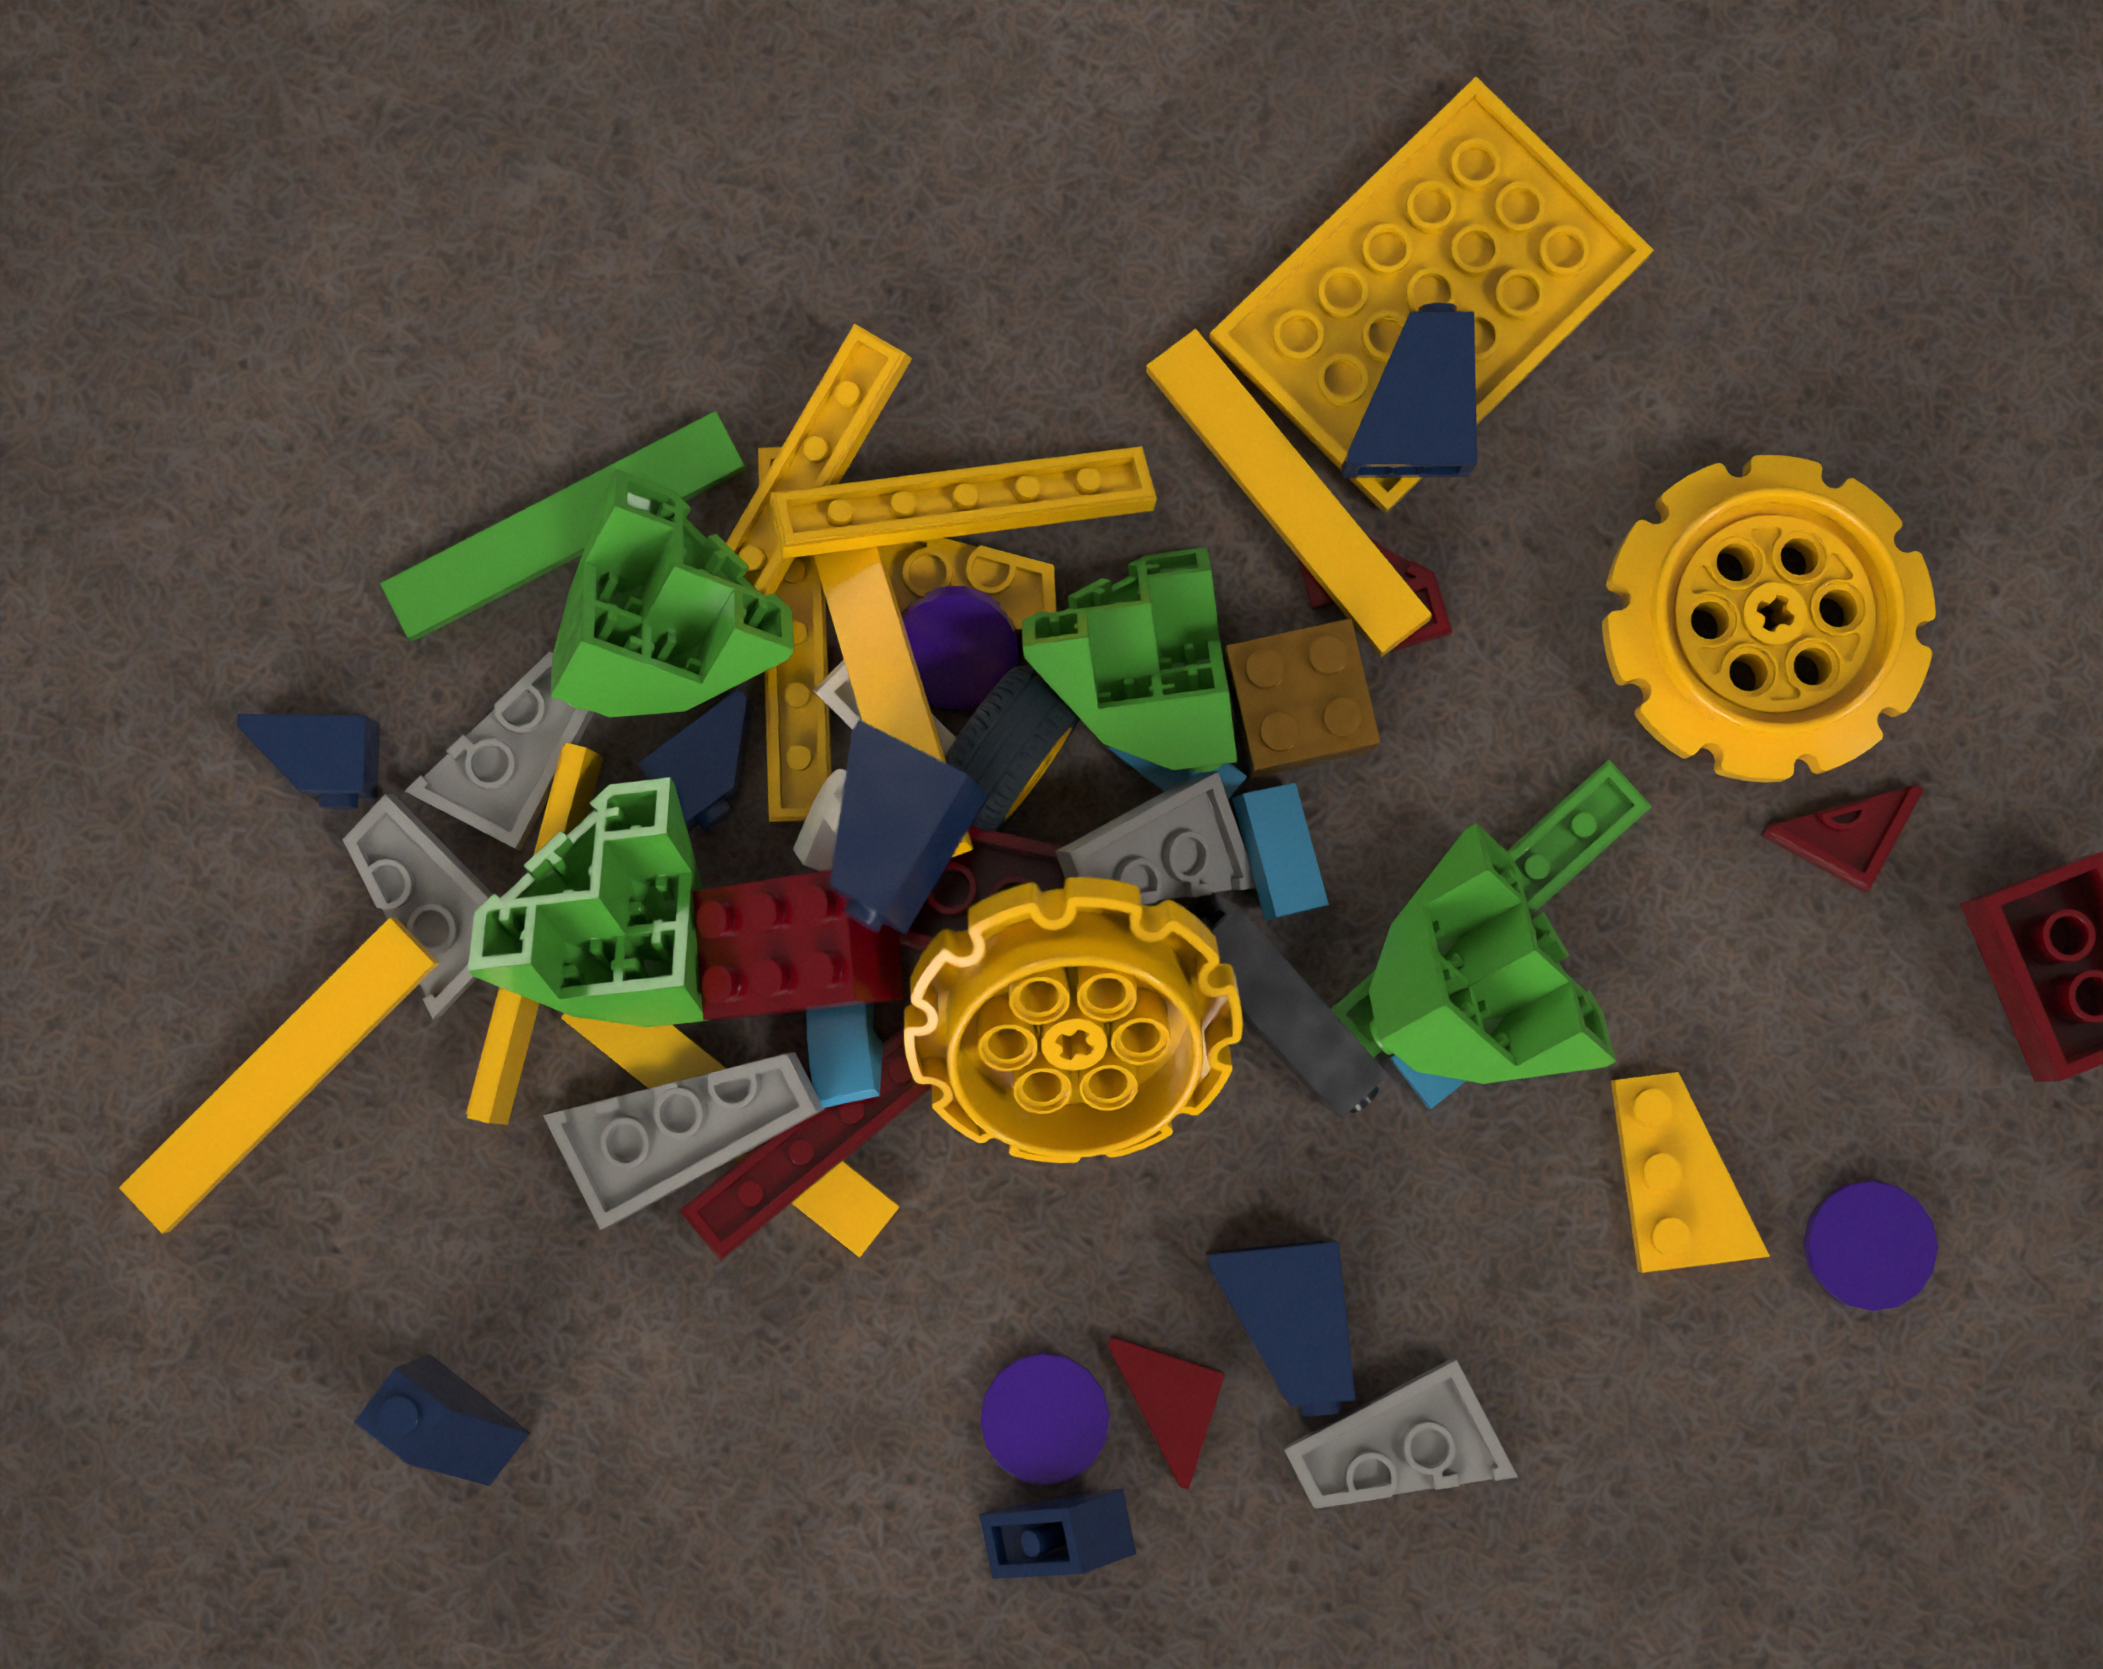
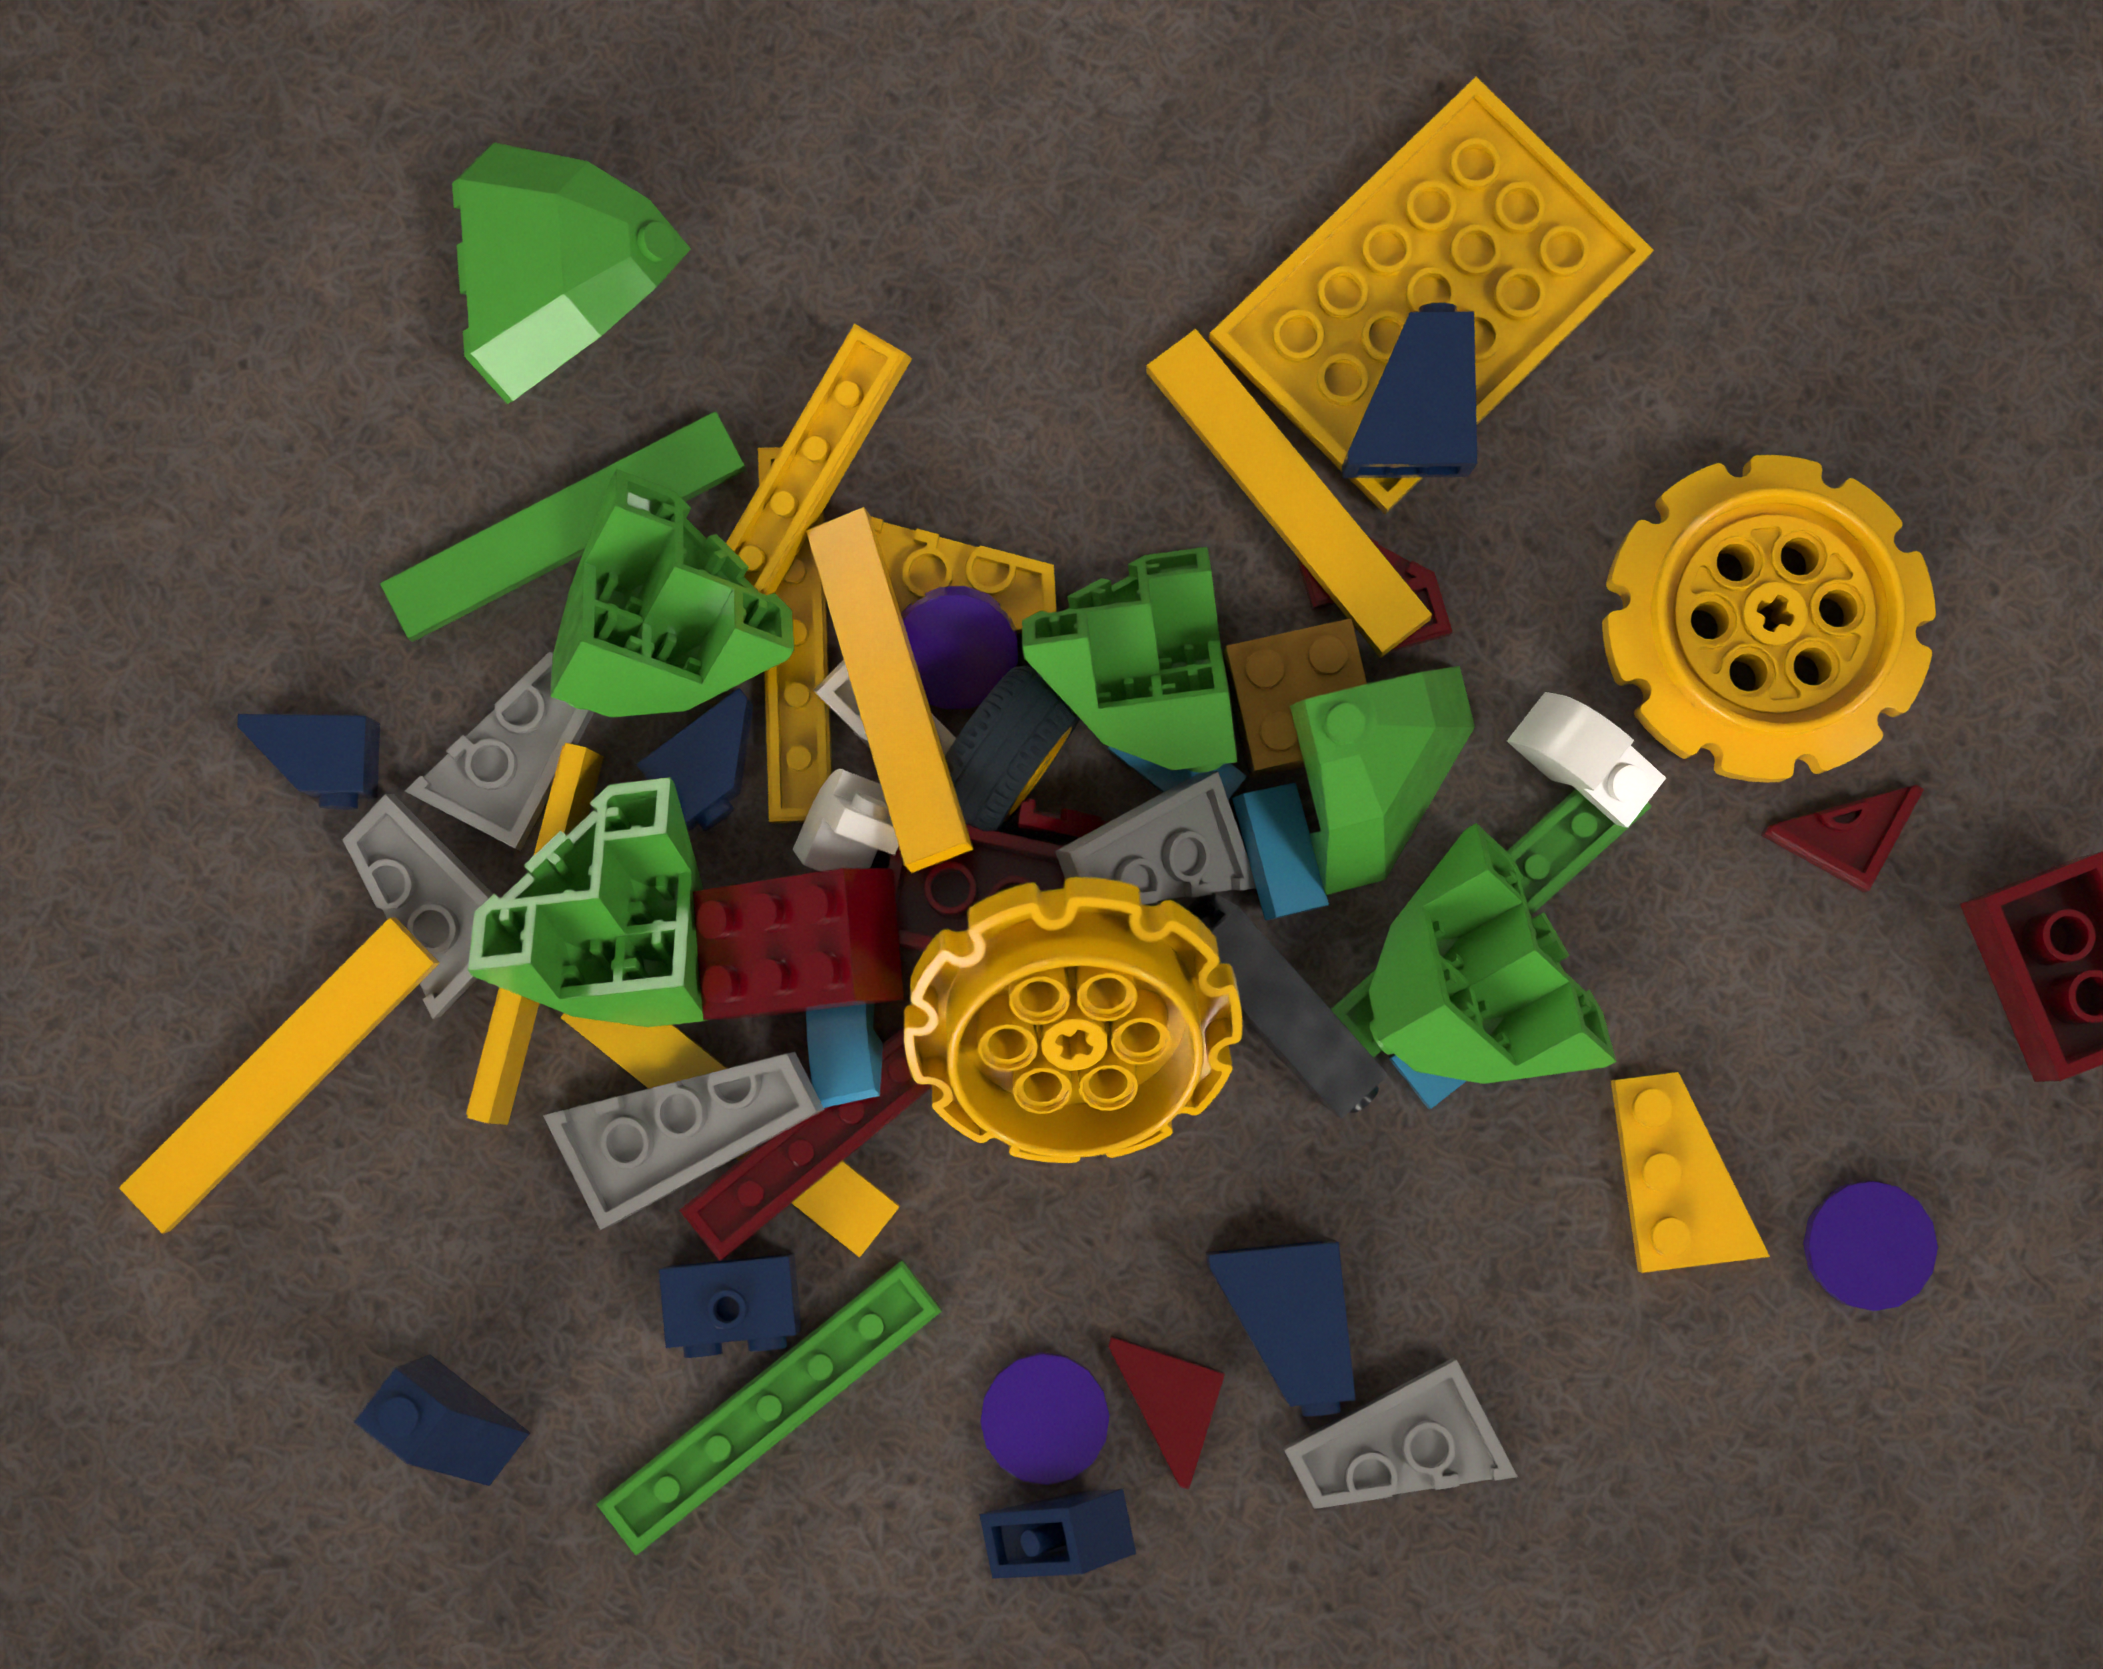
(550, 260): none -> bright green brick
(730, 1303): none -> dark blue brick
(769, 1407): none -> bright green tile
(897, 827): dark blue slope -> none
(961, 502): yellow tile -> none
(1064, 827): none -> dark red tile
(1376, 766): none -> bright green brick
(1588, 752): none -> white brick

